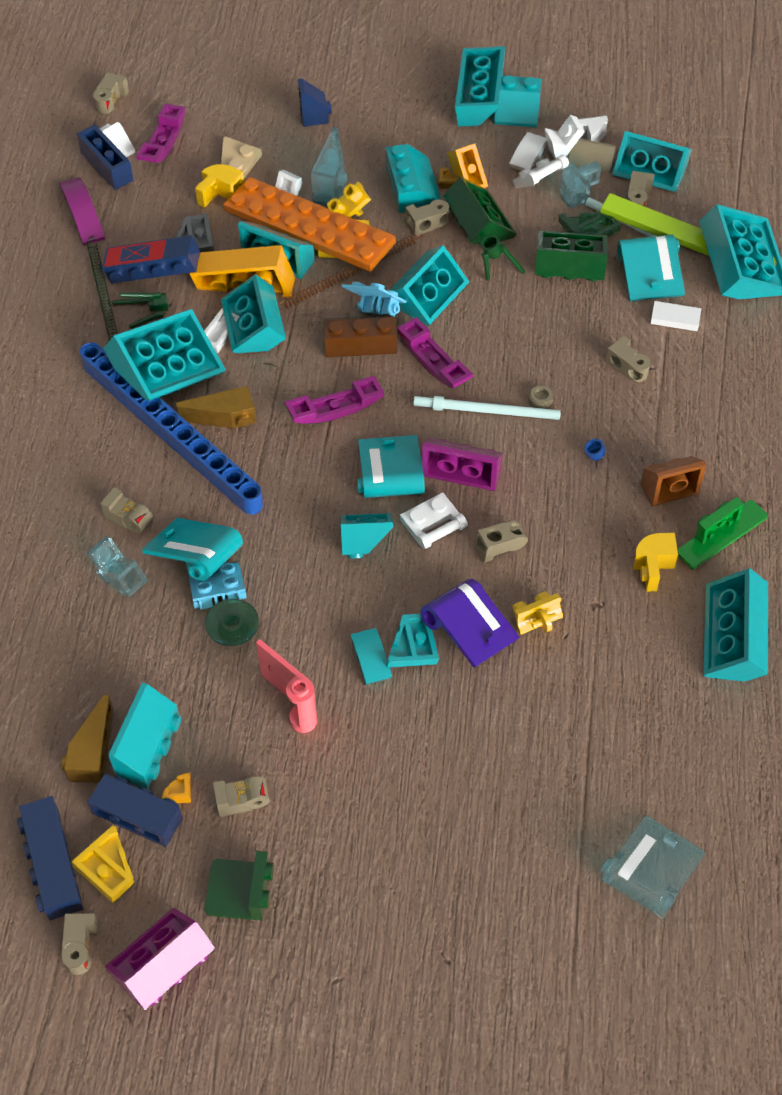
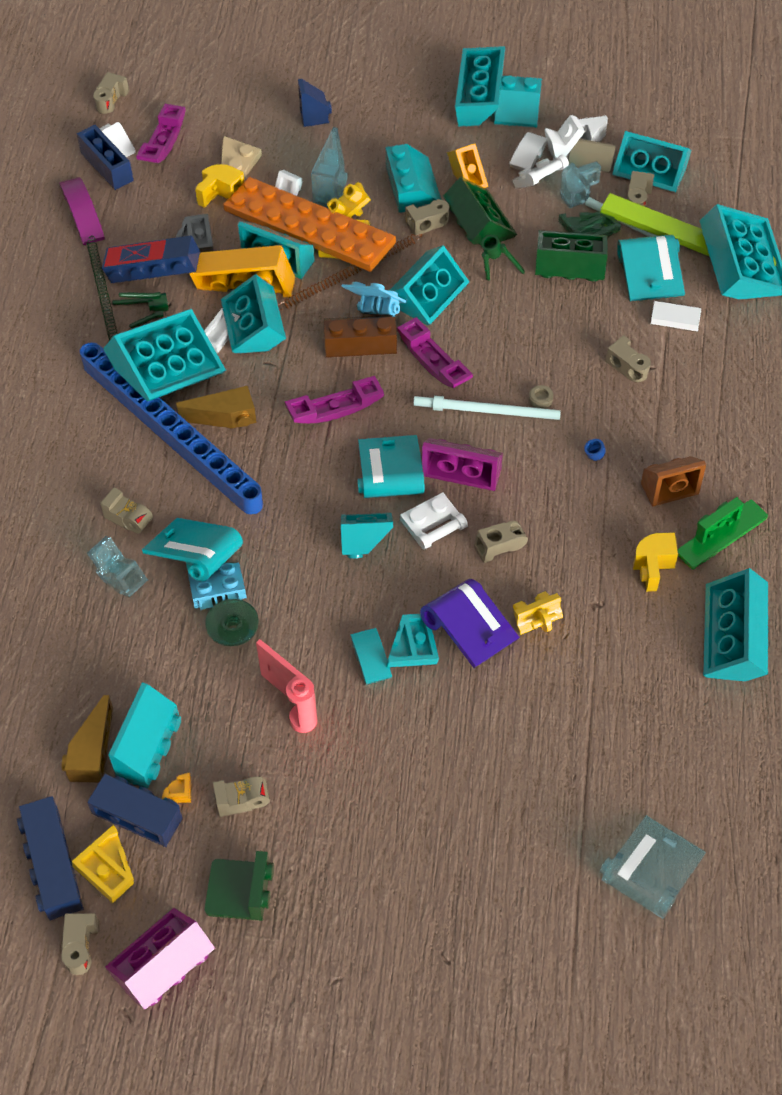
(446, 178): pearl gold tile -> none

